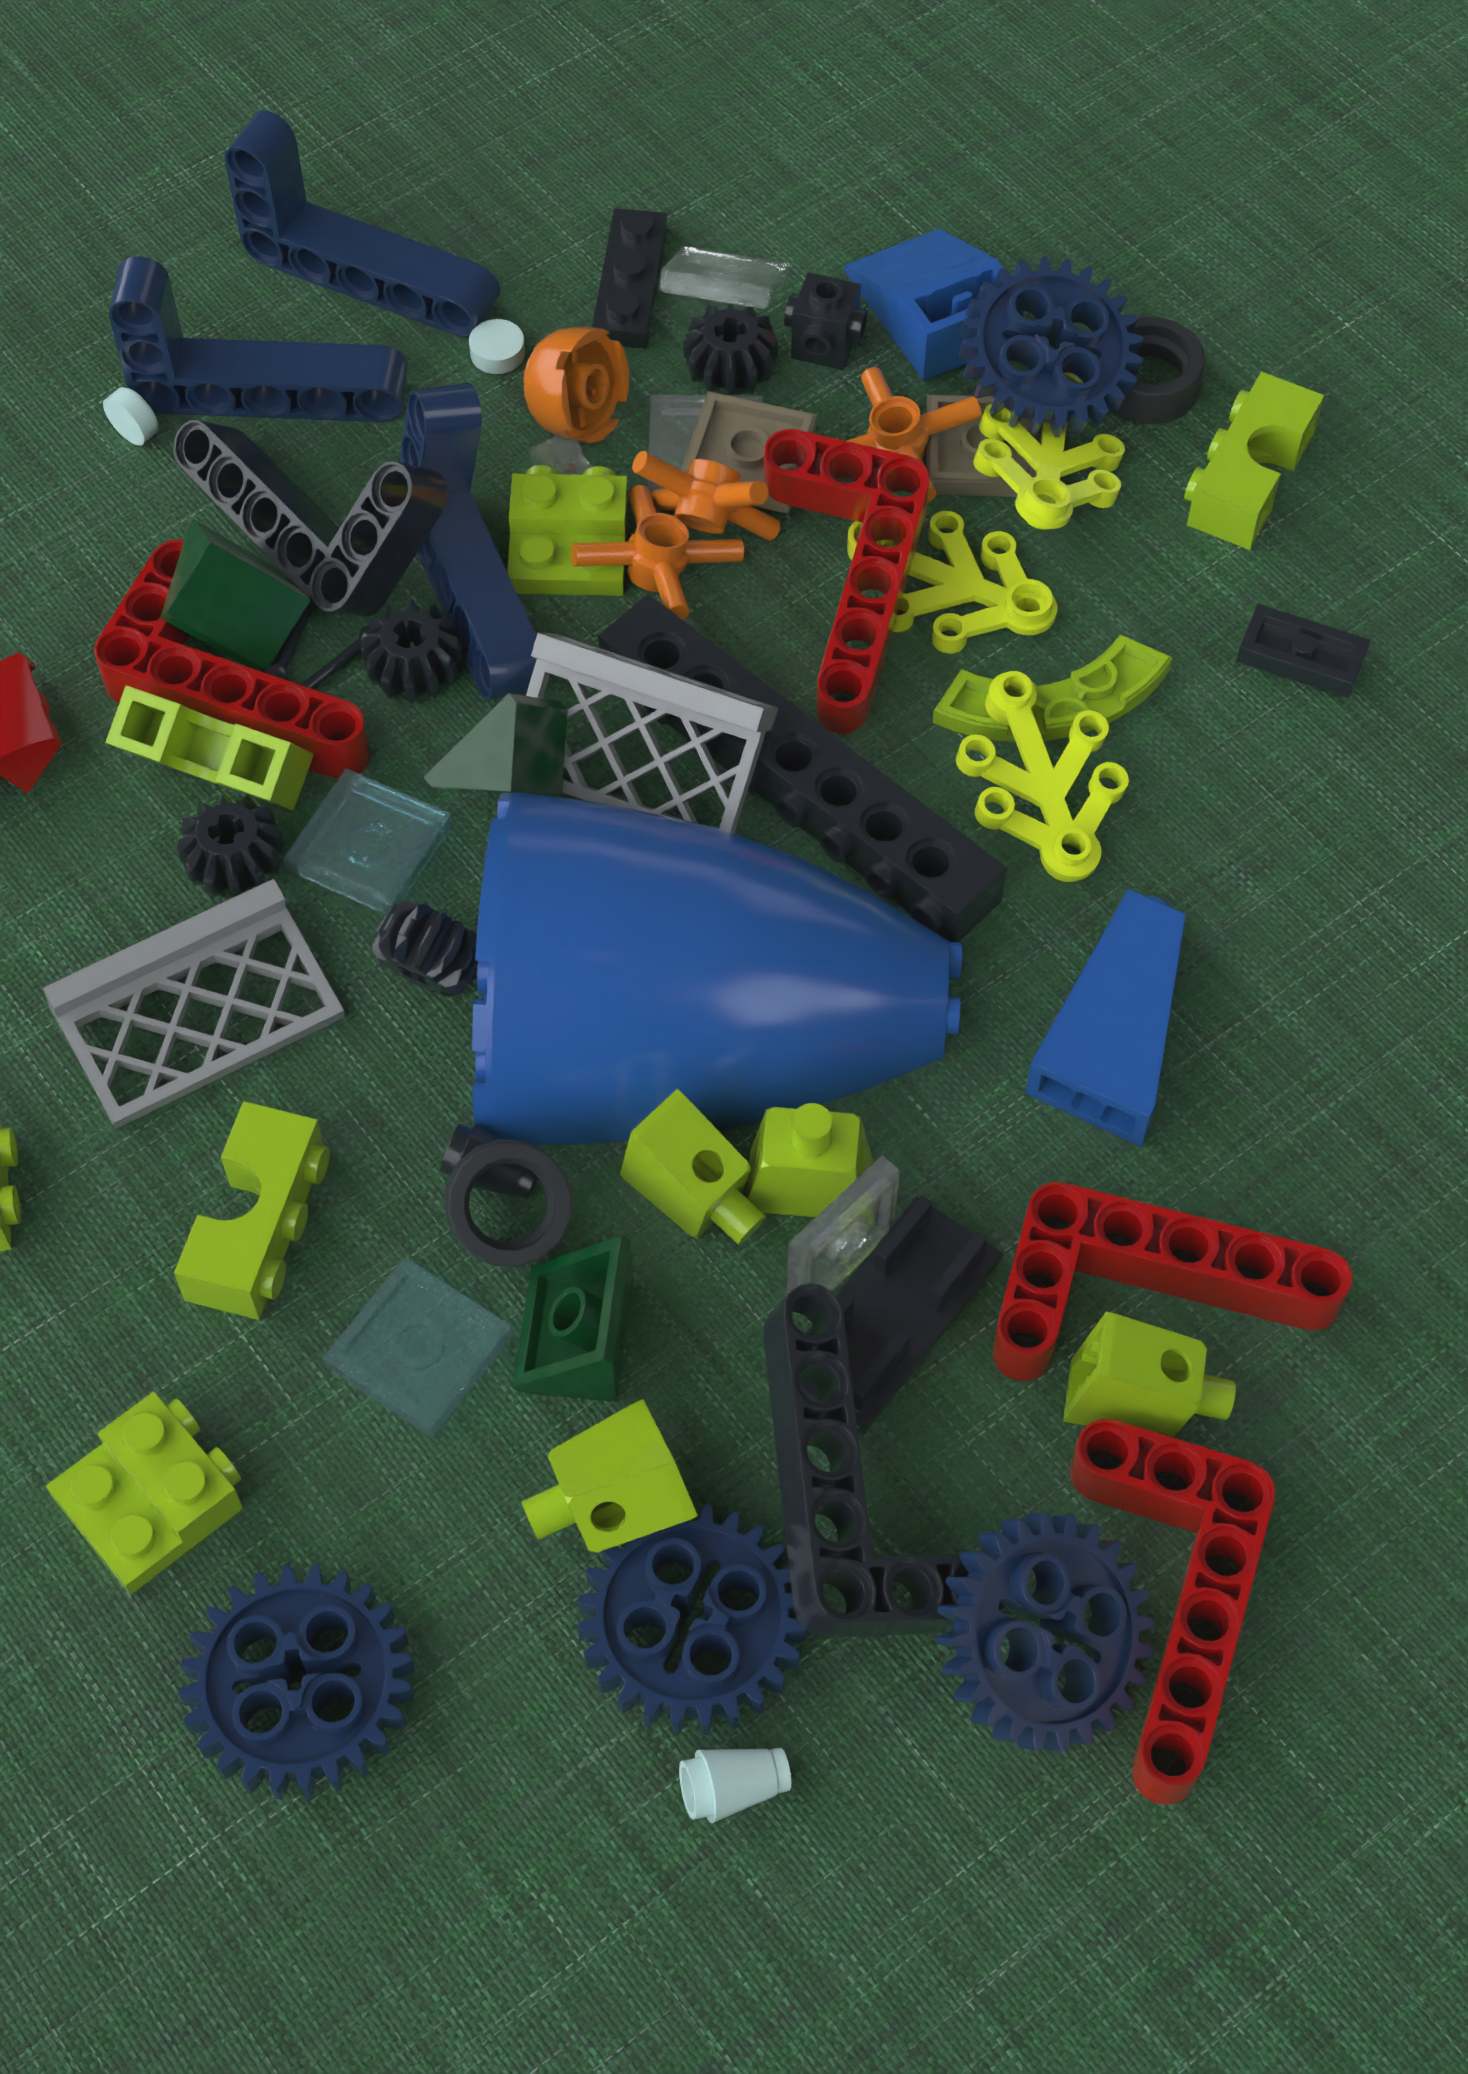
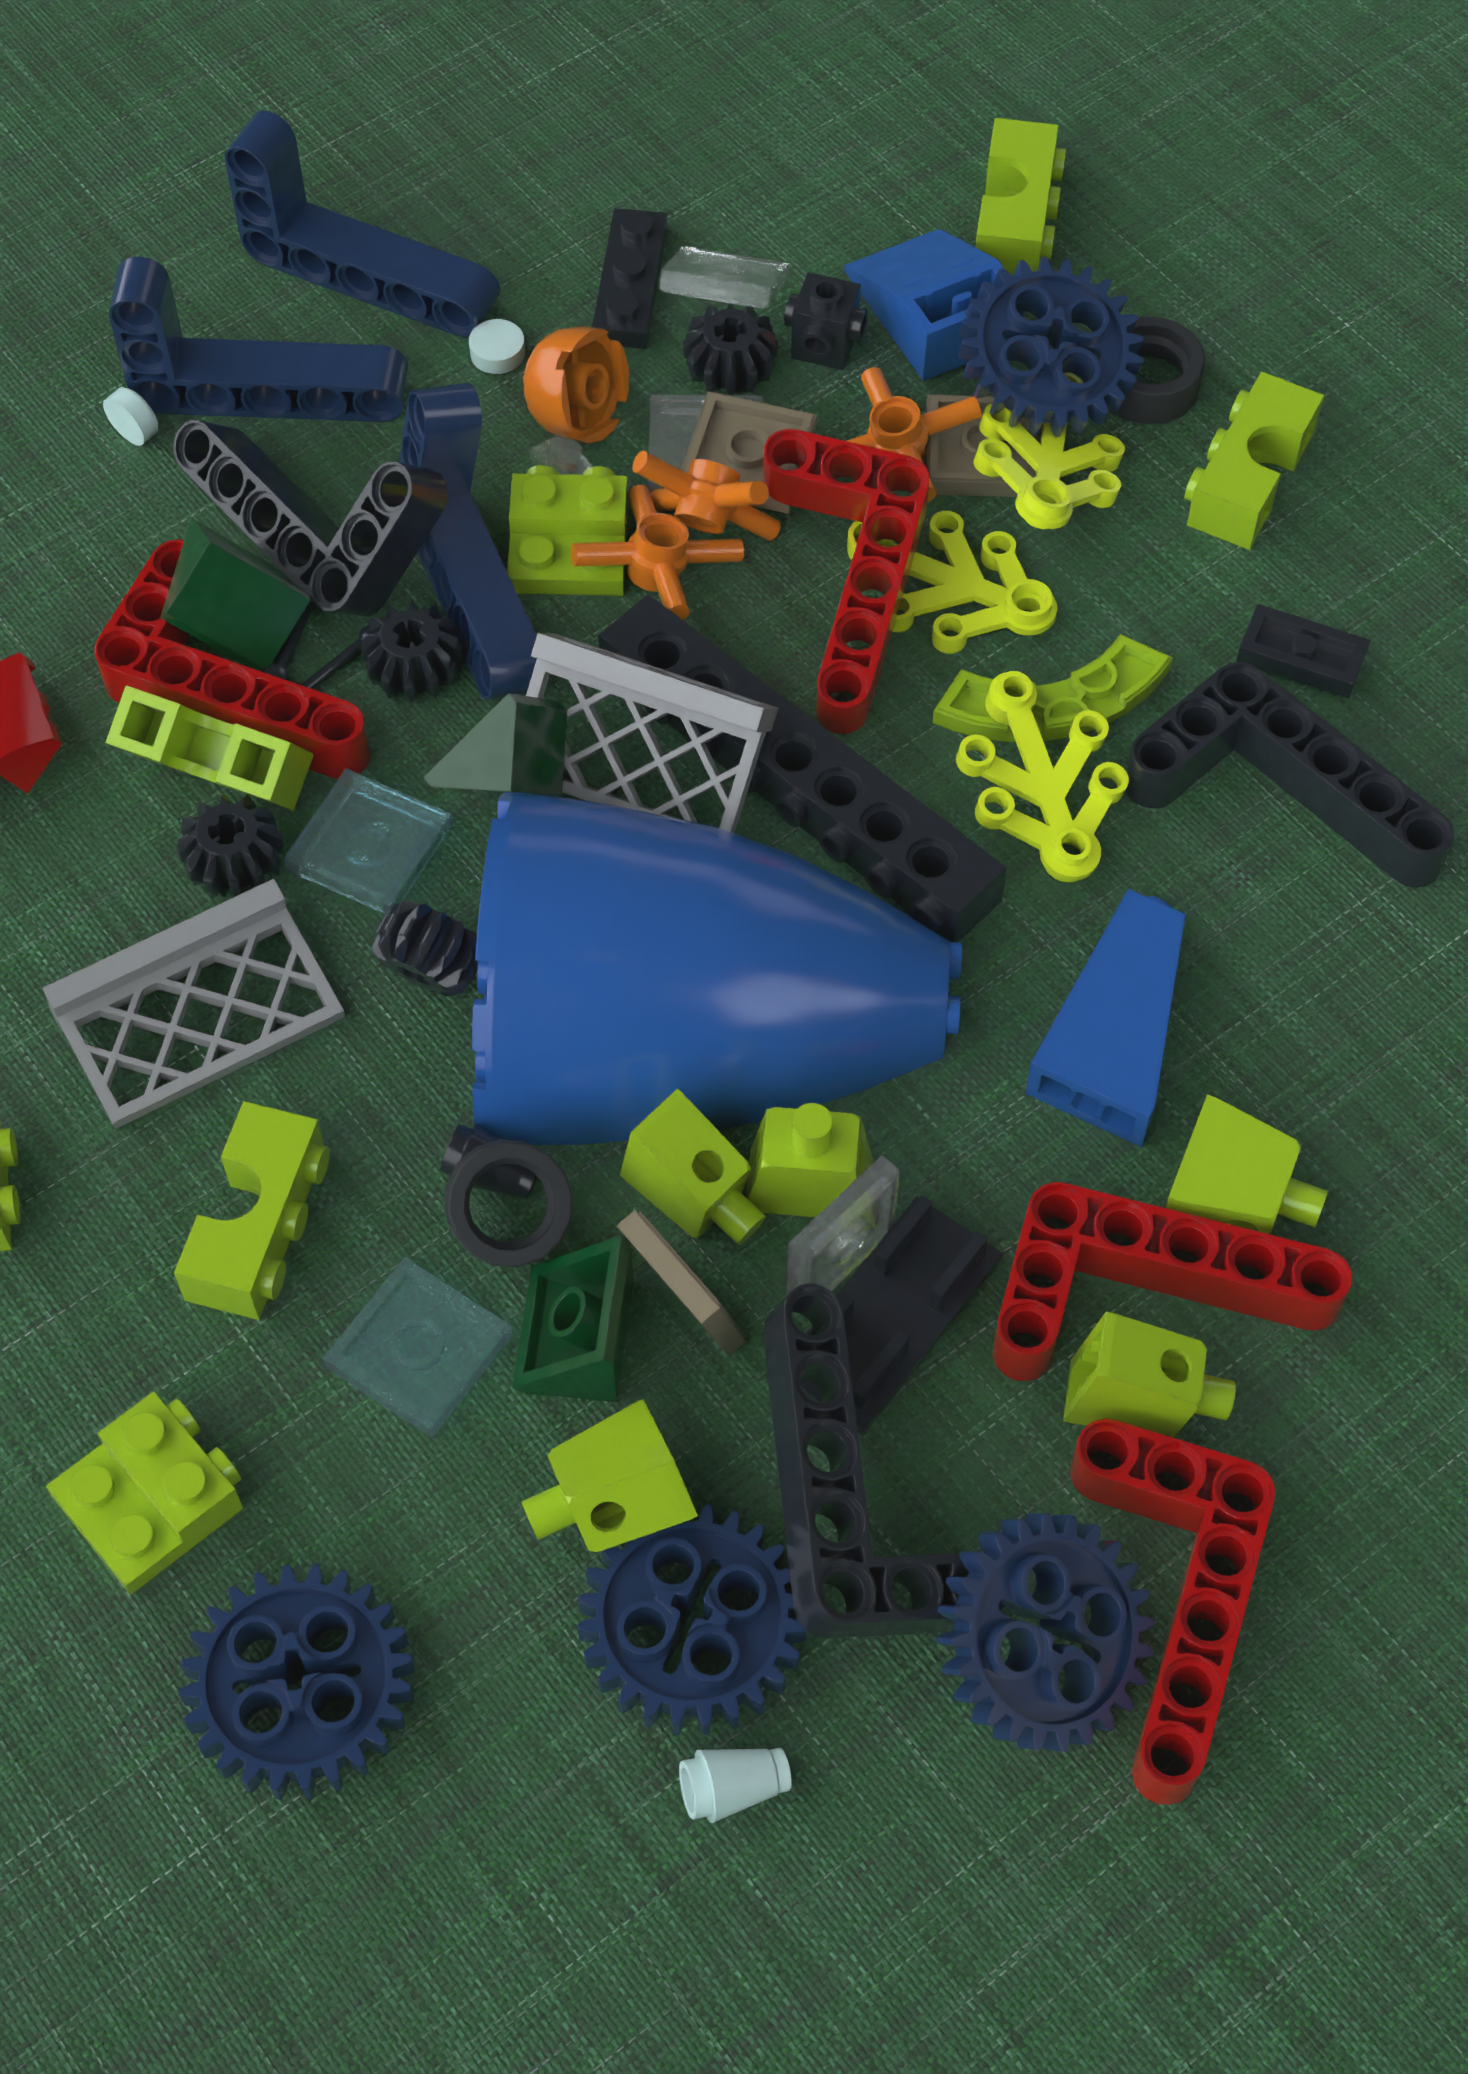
(683, 1282): none -> dark tan tile
(1020, 193): none -> lime arch
(1242, 1173): none -> lime torso
(1294, 748): none -> black beam

